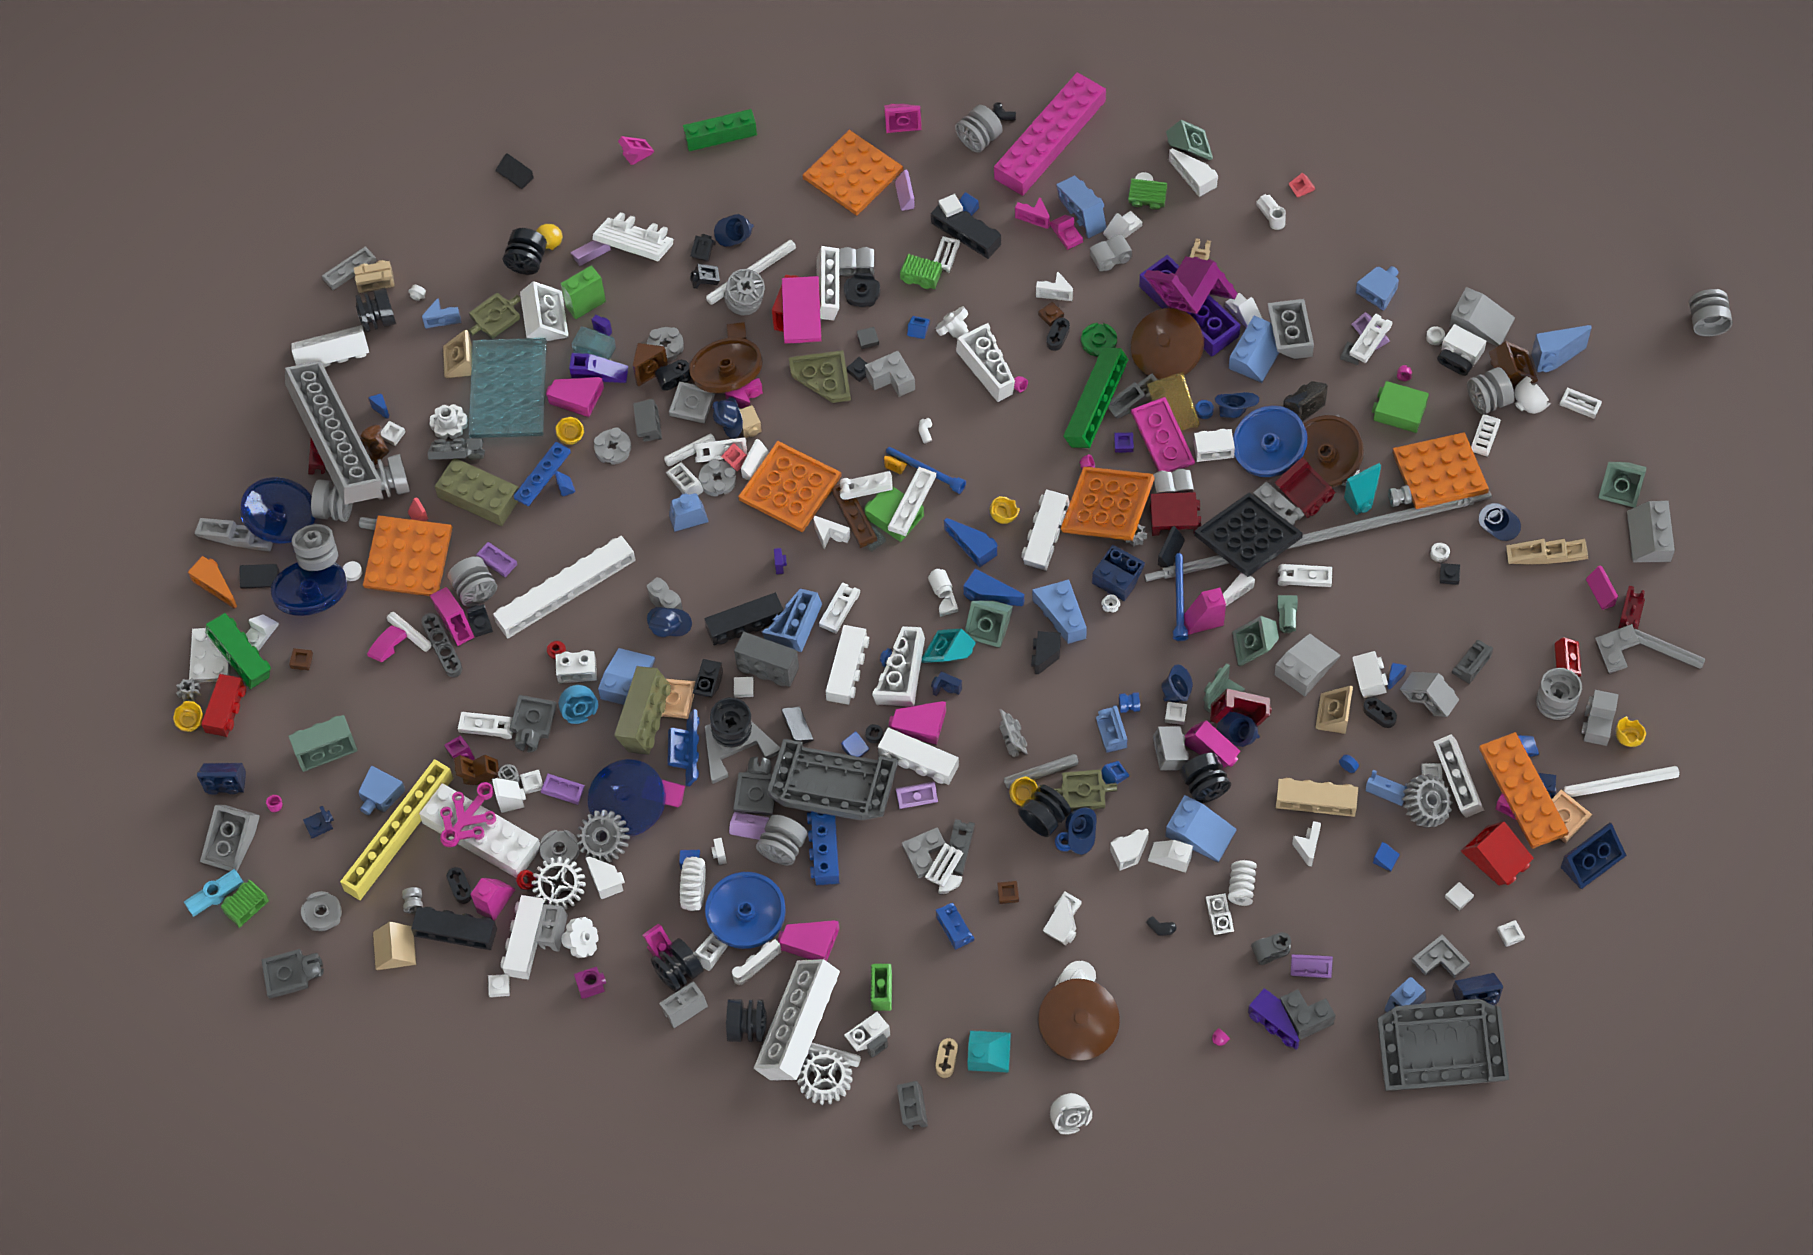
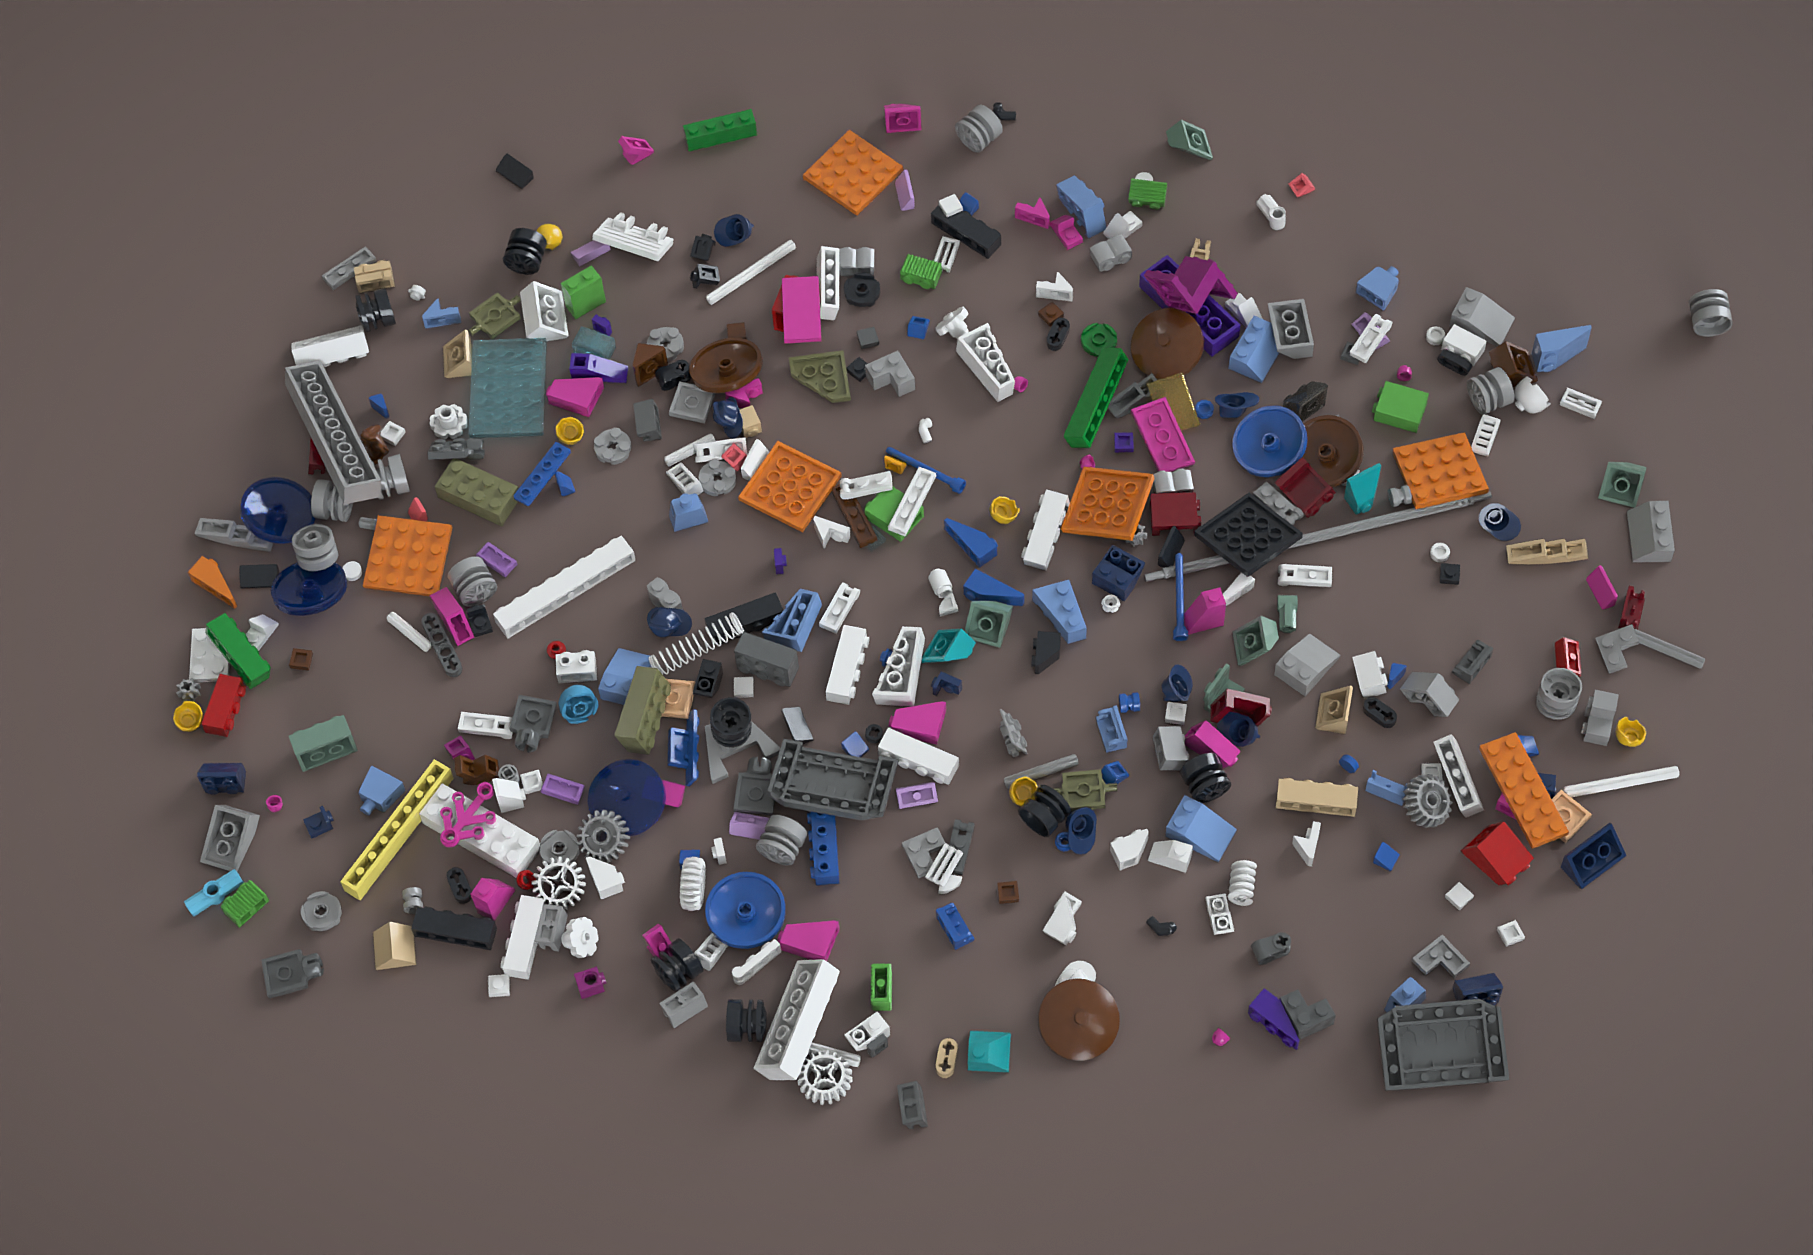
(385, 643): dark pink slope -> none
(654, 663): none -> white piece
(744, 301): light grey wheel -> none
(1049, 134): dark pink brick -> none
(1069, 1113): white cylinder -> none
(1196, 173): white slope -> none
(1214, 445): white brick -> none
(1311, 966): medium lavender plate -> none

